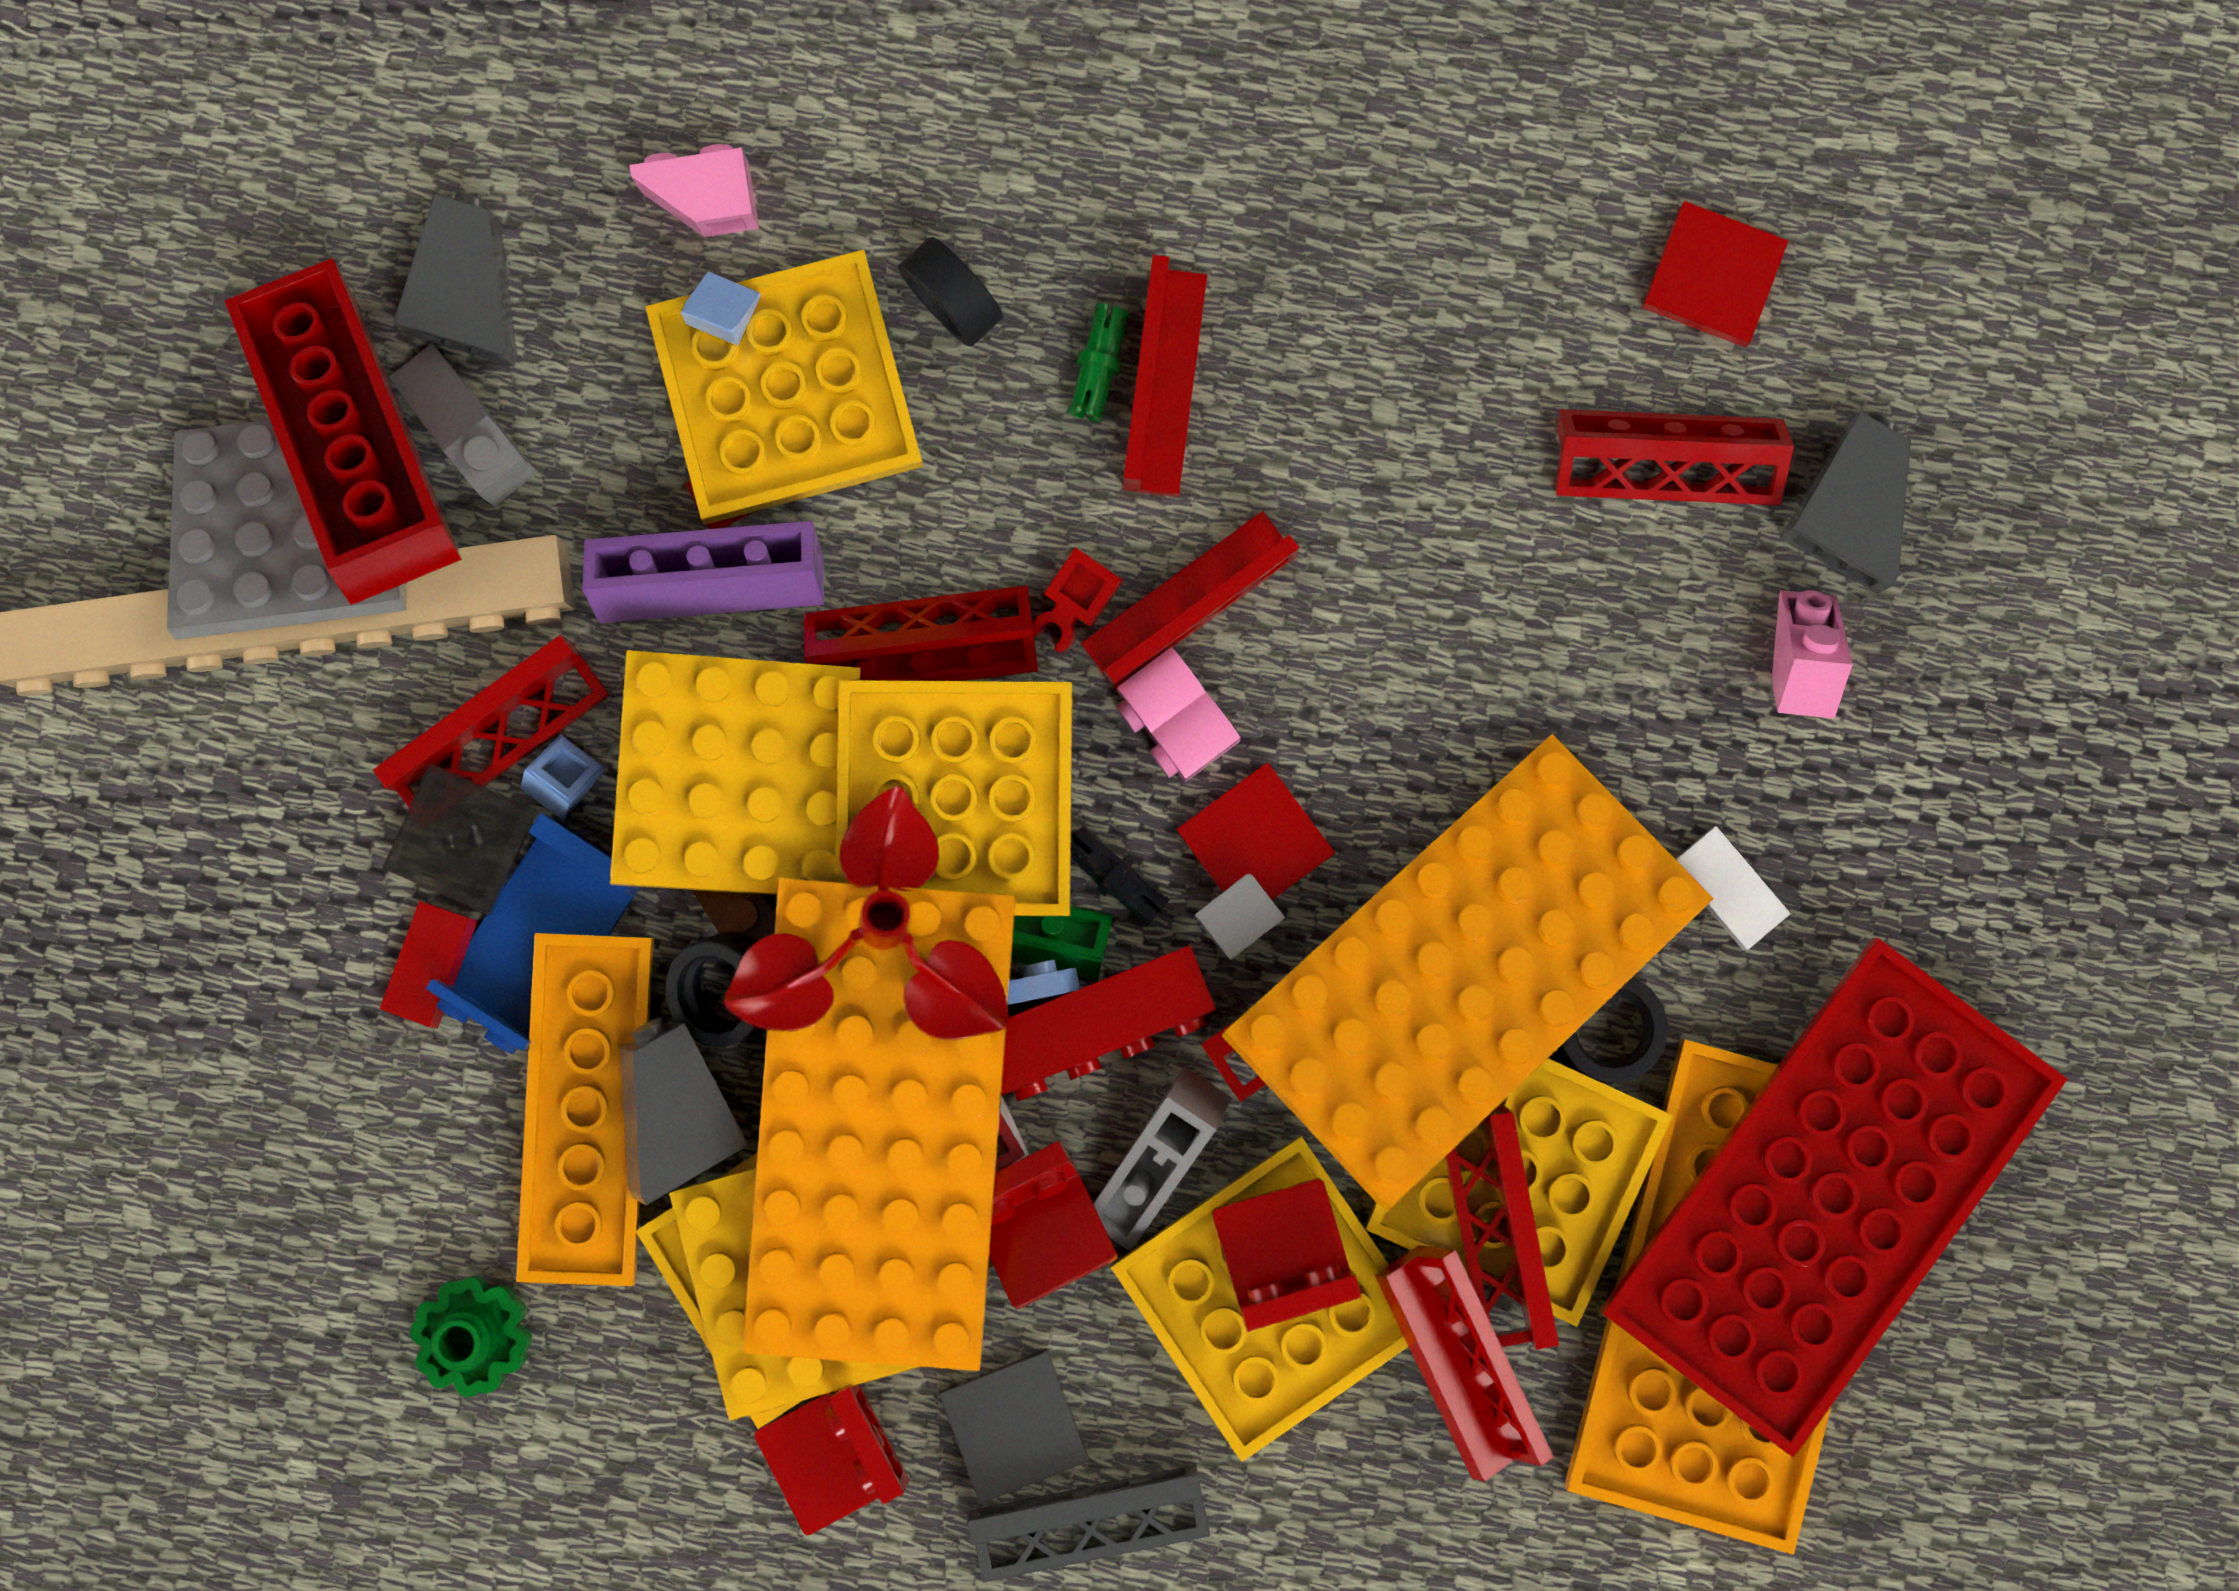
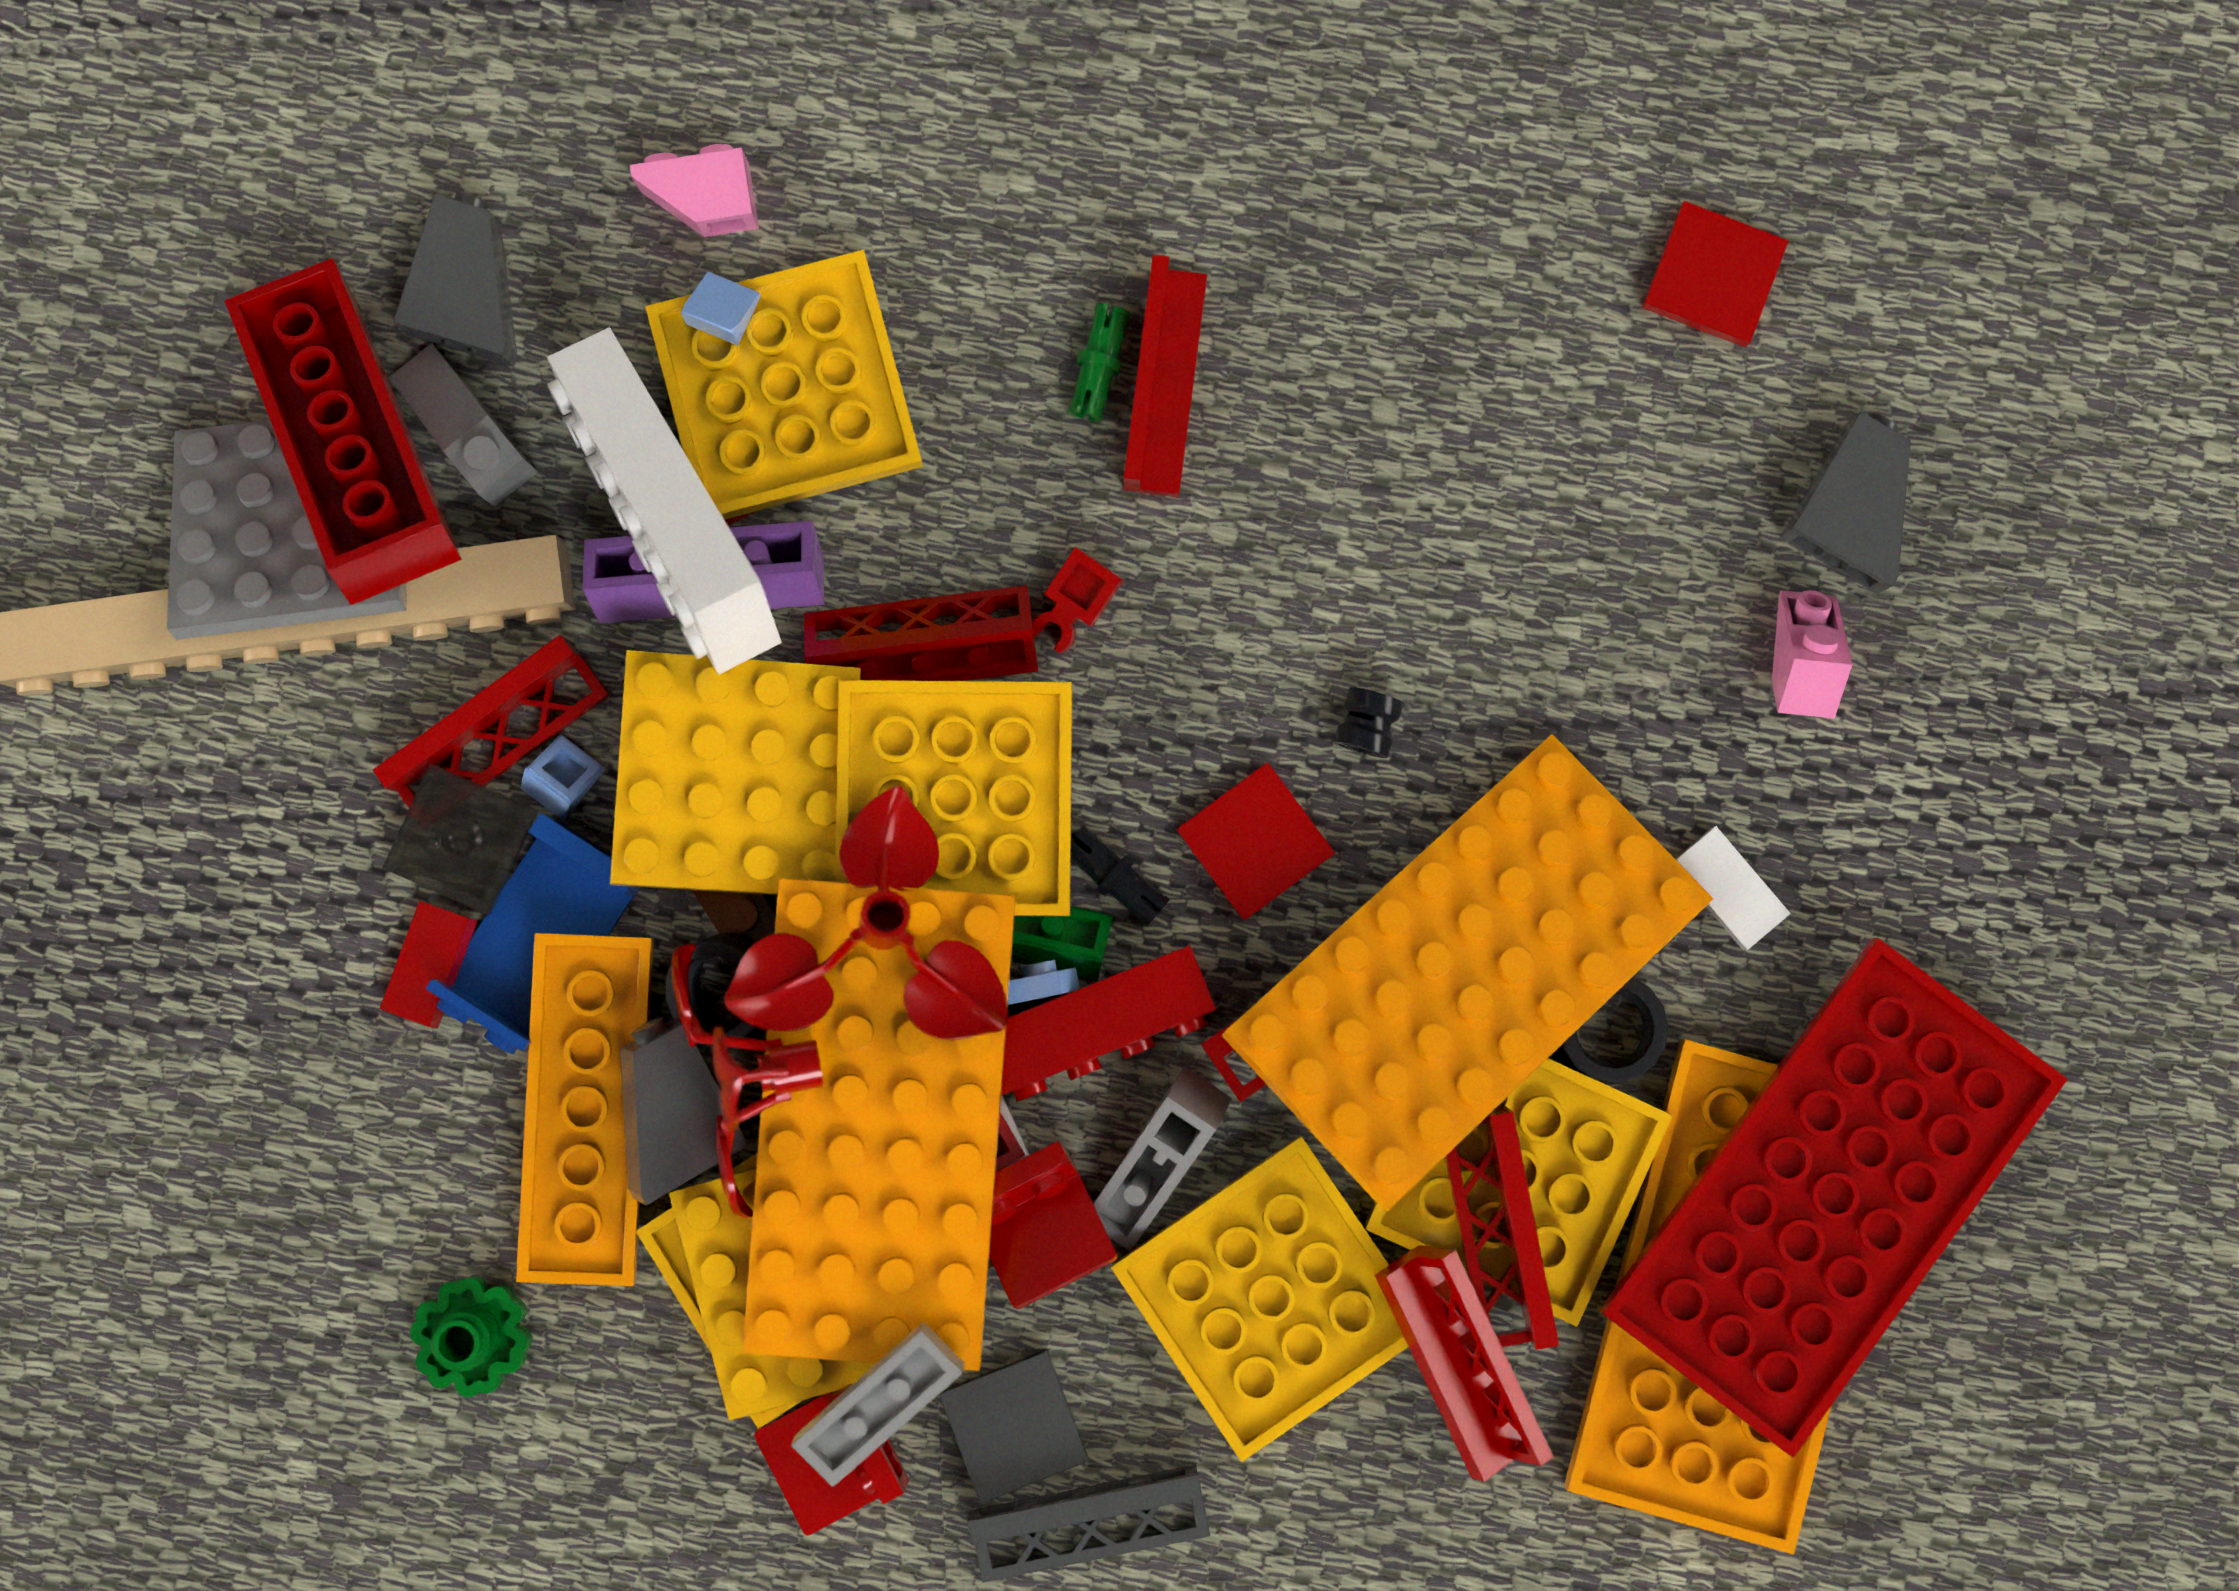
(661, 503): none -> white brick
(783, 1069): none -> red plant
(878, 1404): none -> light grey plate
(950, 291): black tyre -> none
(1176, 715): bright pink brick -> none
(1190, 599): red fence -> none
(1239, 916): light grey panel -> none
(1285, 1254): red bracket -> none
(1368, 722): none -> black wheel
(1677, 439): red fence -> none

